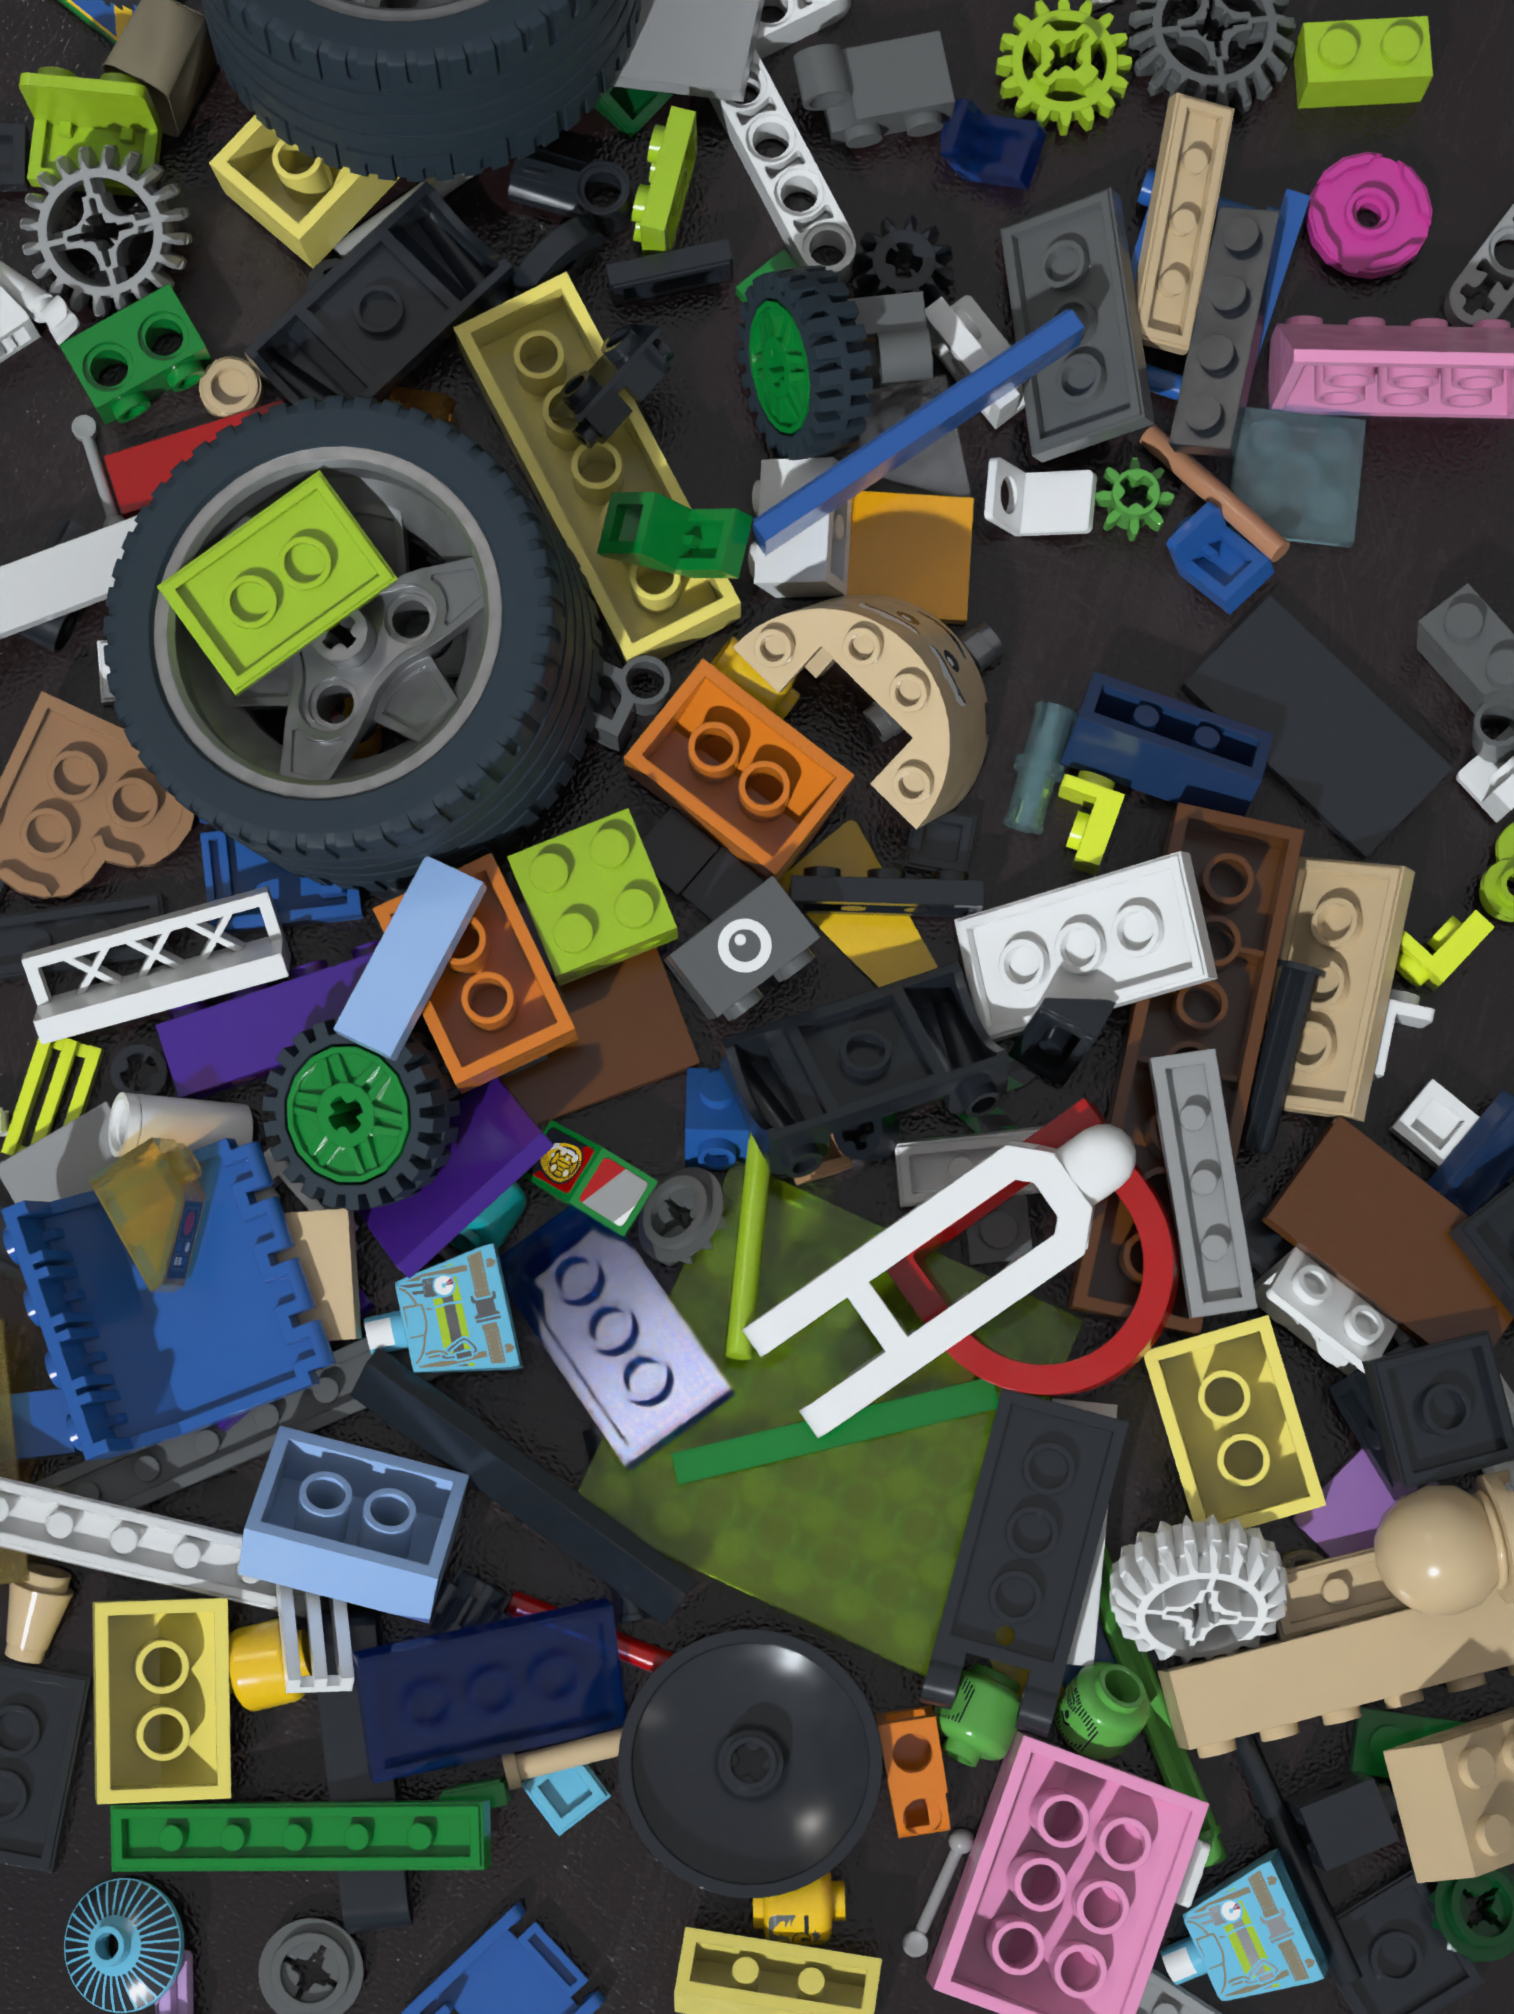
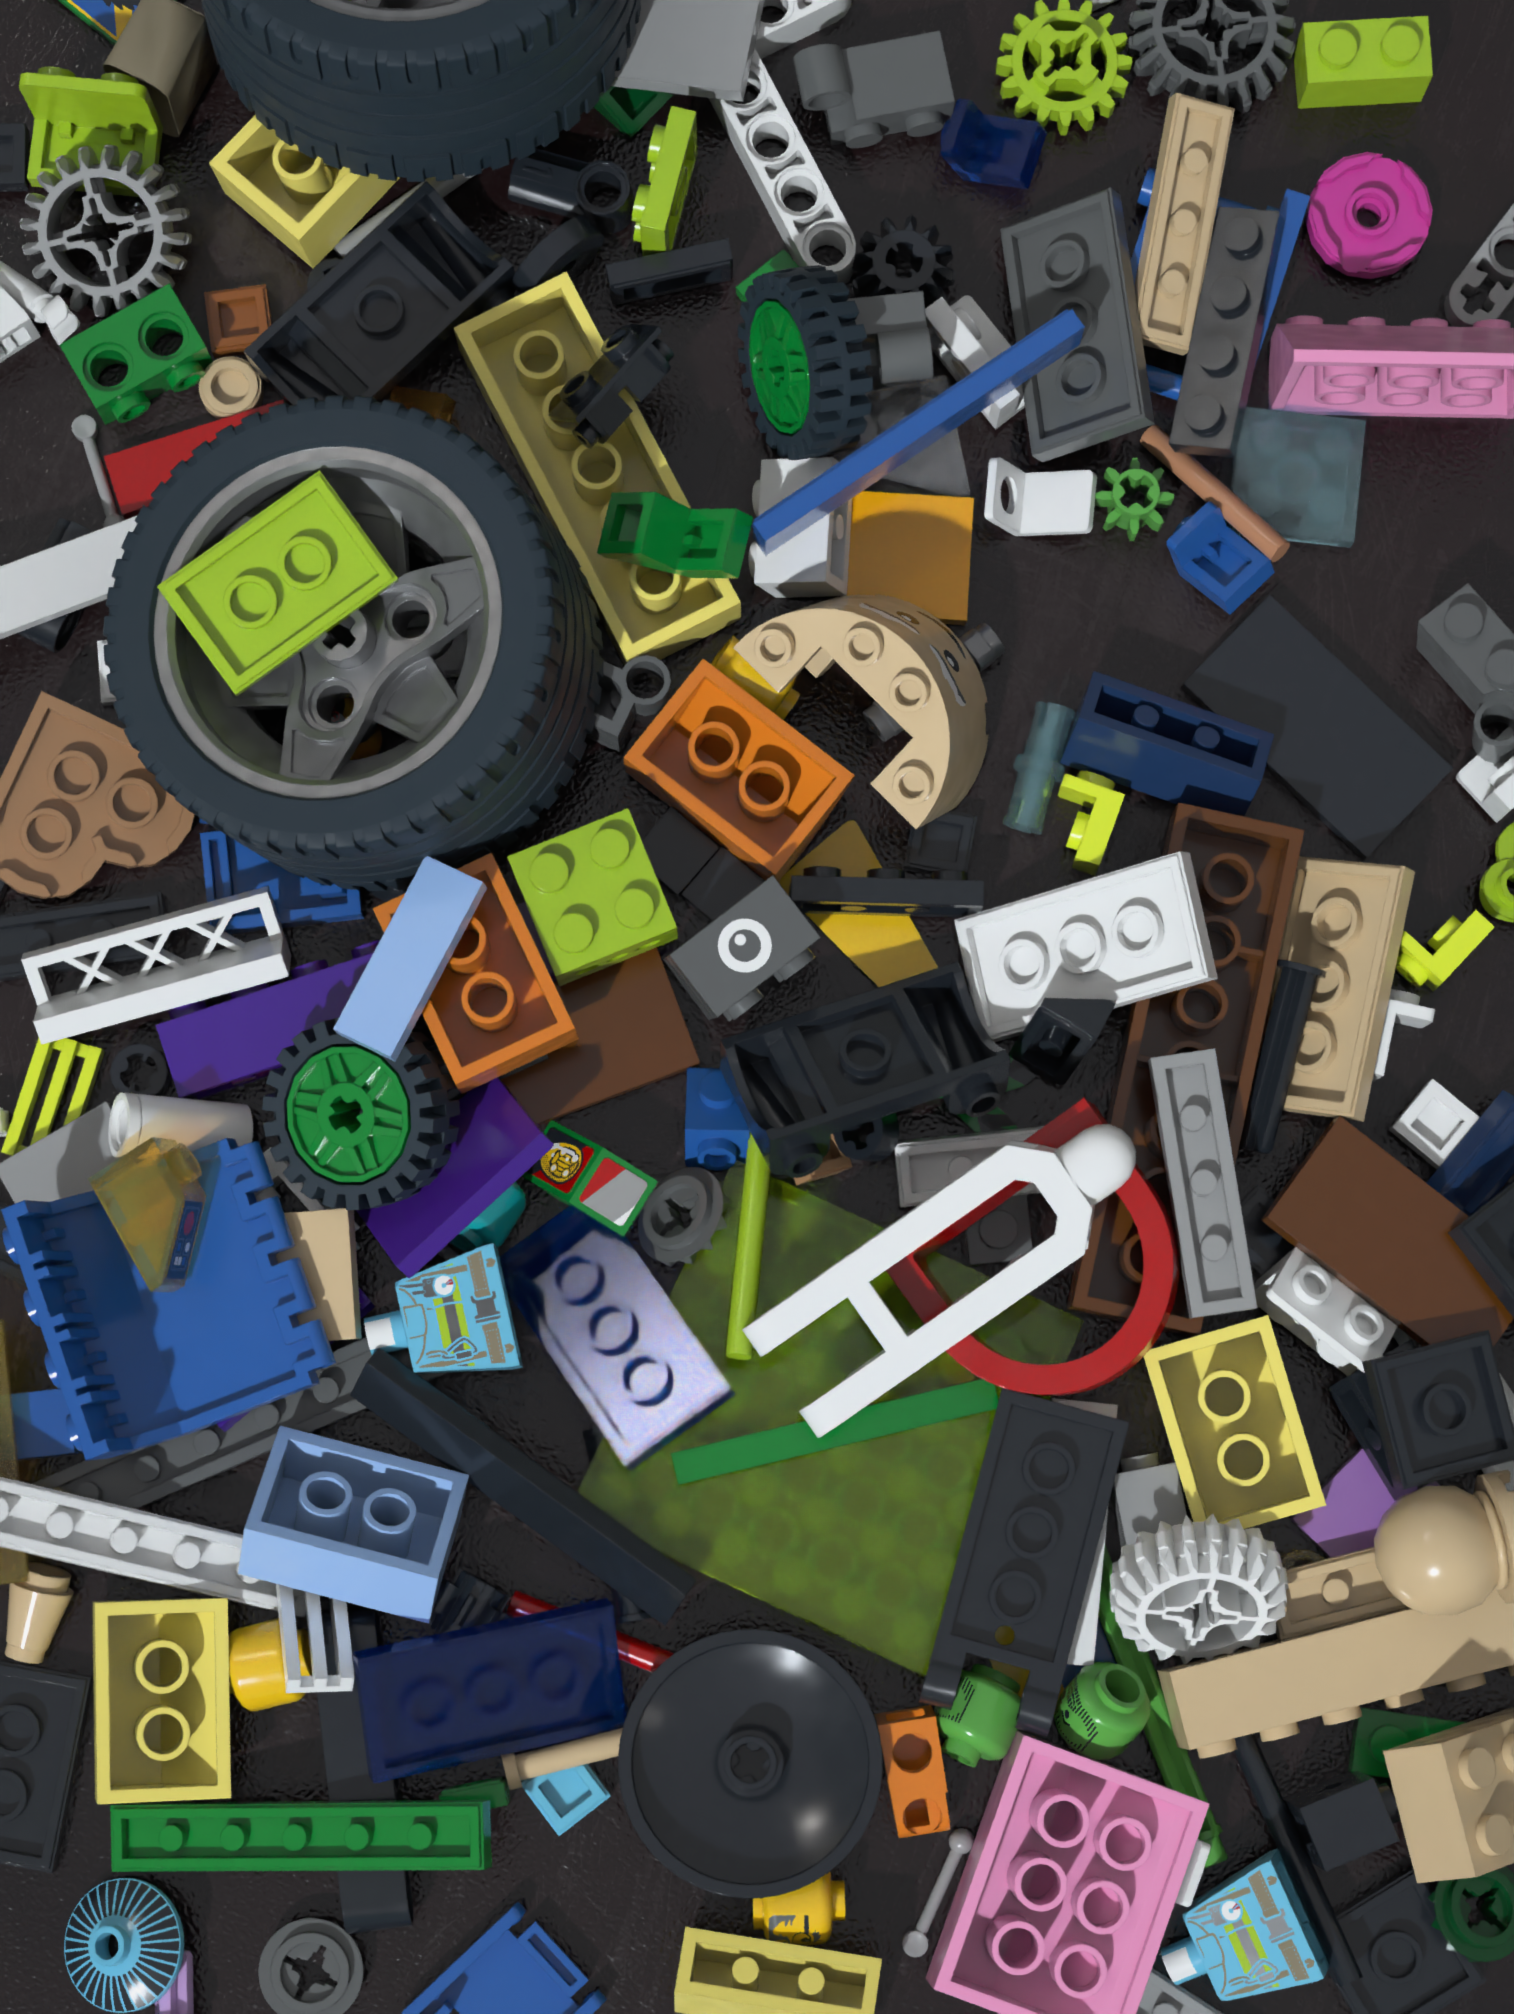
(237, 318): none -> dark orange tile
(1145, 1496): none -> light grey brick

